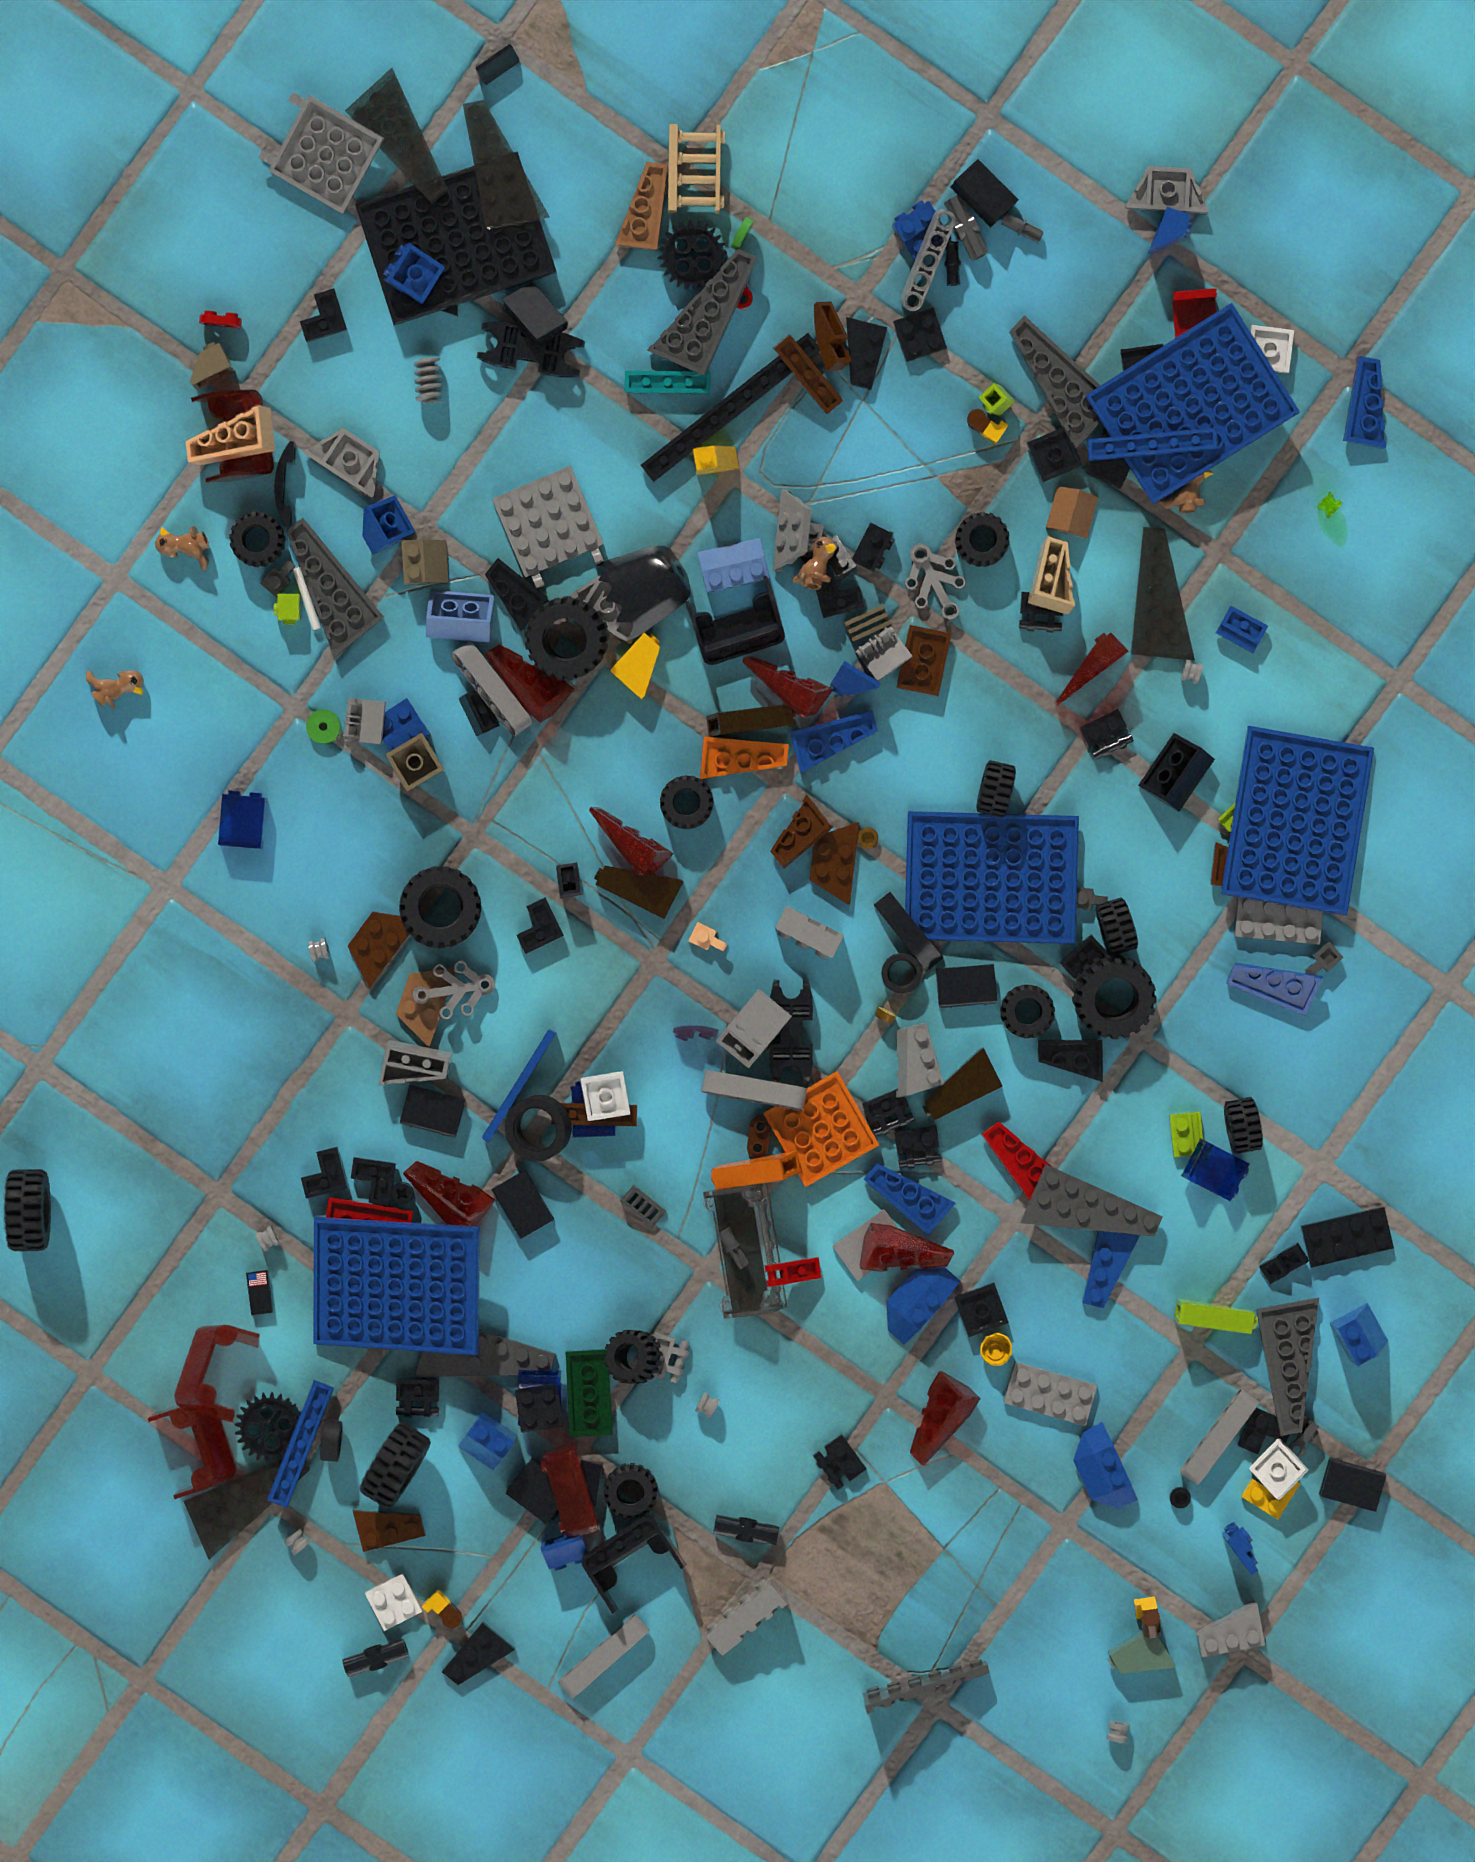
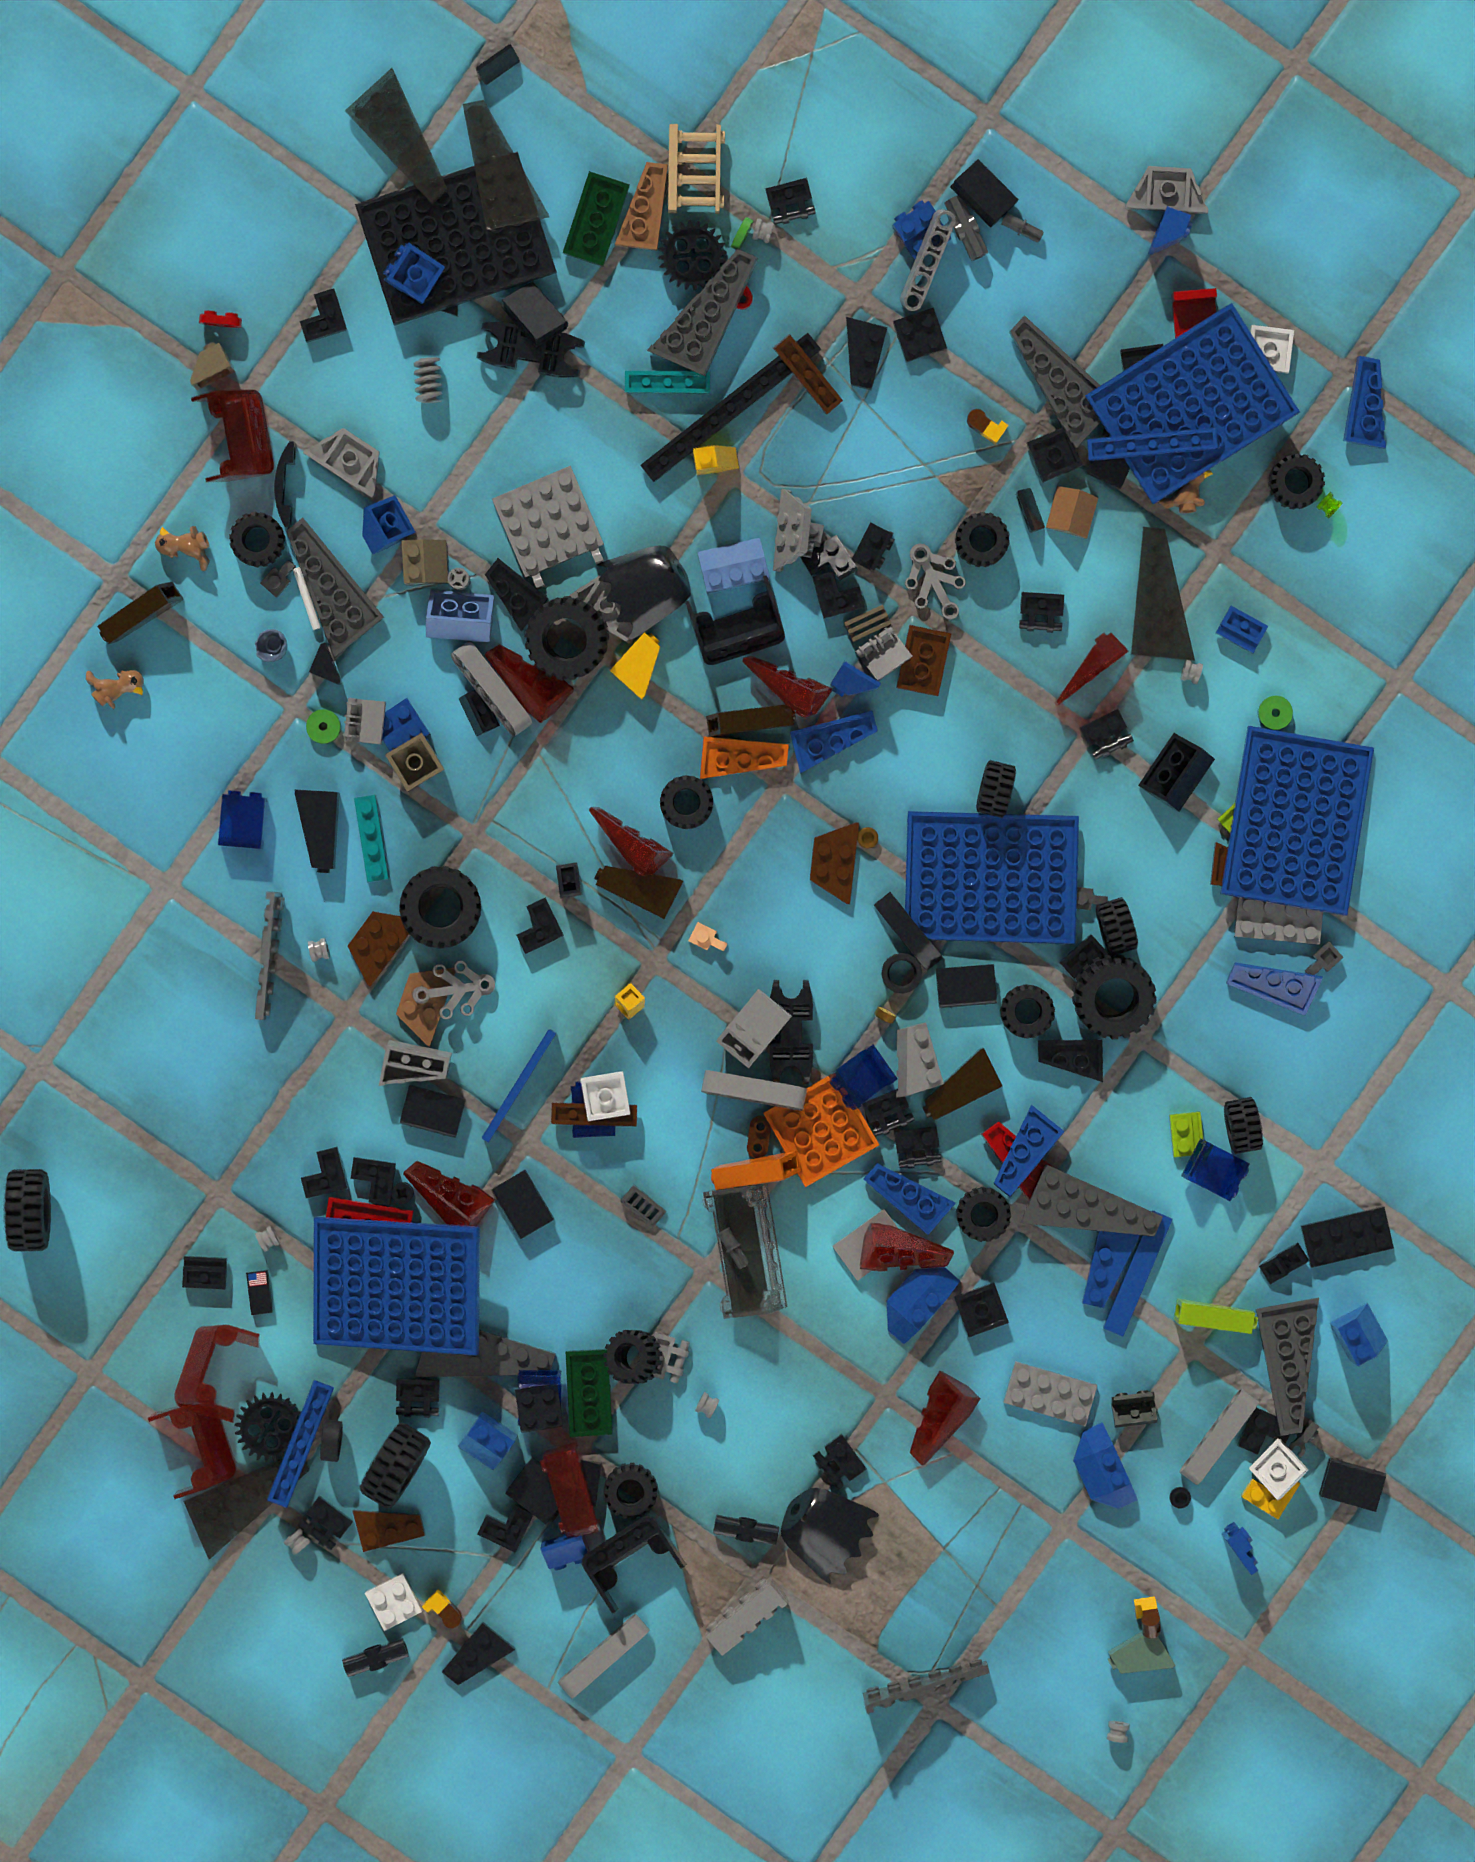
(140, 612): none -> dark brown slope
(204, 1272): none -> black plate
(240, 437): light nougat wedge -> none
(268, 948): none -> dark grey wing
(271, 645): none -> sand blue hair
(288, 608): lime brick -> none
(319, 822): none -> black slope
(324, 153): light grey plate -> none
(324, 665): none -> black slope
(327, 1516): none -> black plate
(371, 838): none -> teal plate
(458, 575): none -> light grey wheel
(509, 1533): none -> black plate
(518, 1142): black tyre -> none
(596, 219): none -> dark green plate
(629, 1001): none -> yellow brick
(688, 1031): clear purple slope -> none
(763, 230): none -> light grey wheel
(790, 194): none -> black plate
(793, 1271): red plate -> none
(803, 831): reddish brown wing -> none
(808, 933): light grey wedge -> none
(815, 570): medium nougat animal -> none
(829, 1532): none -> black piece
(830, 336): reddish brown slope -> none
(862, 1077): none -> clear blue panel
(952, 263): black pin -> none
(996, 400): lime brick -> none
(996, 1349): yellow hair -> none
(1002, 1214): none -> black tyre
(1030, 510): none -> black slope
(1030, 1146): none -> blue wing
(1052, 579): tan wedge -> none
(1134, 1409): none -> pearl dark grey bracket
(1136, 1278): none -> blue tile
(1233, 1632): light grey wedge -> none
(1265, 712): none -> bright green piece
(1311, 470): none -> black tyre

